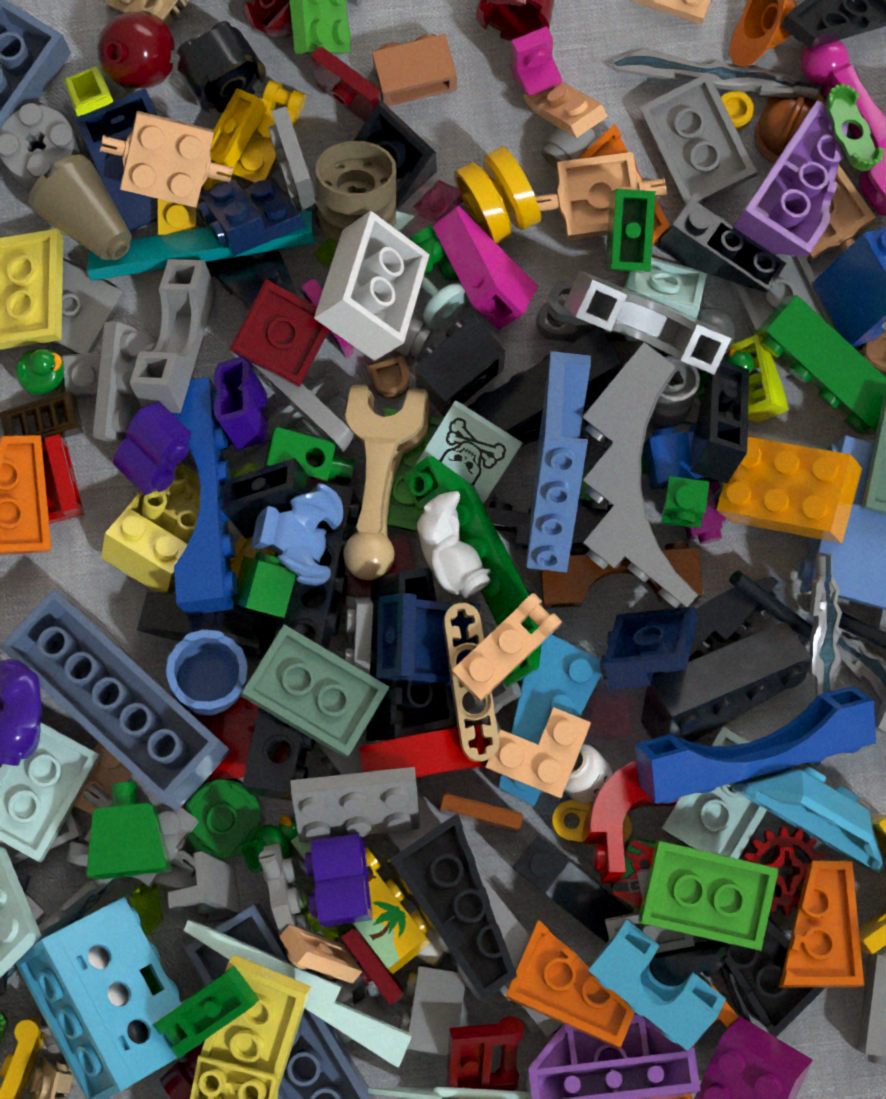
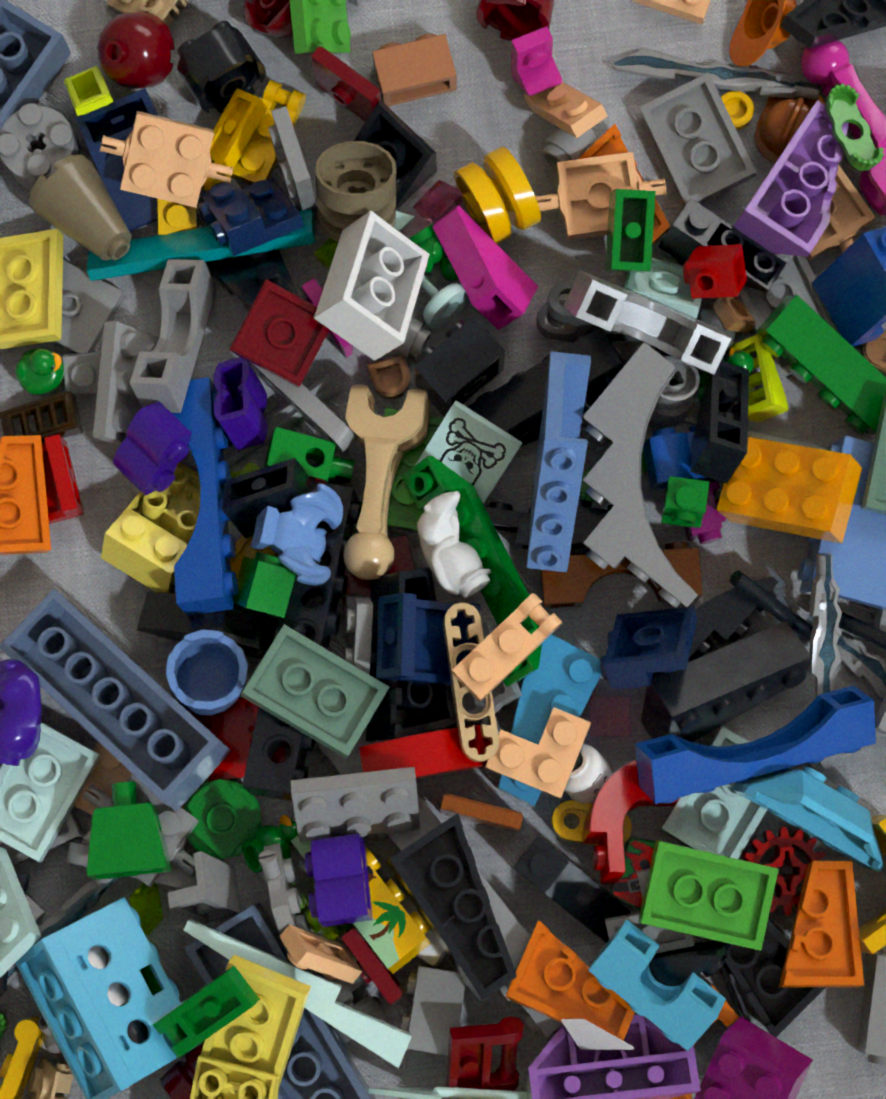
(591, 1037): none -> white sticker
(715, 271): none -> red brick
(734, 314): none -> medium nougat tile

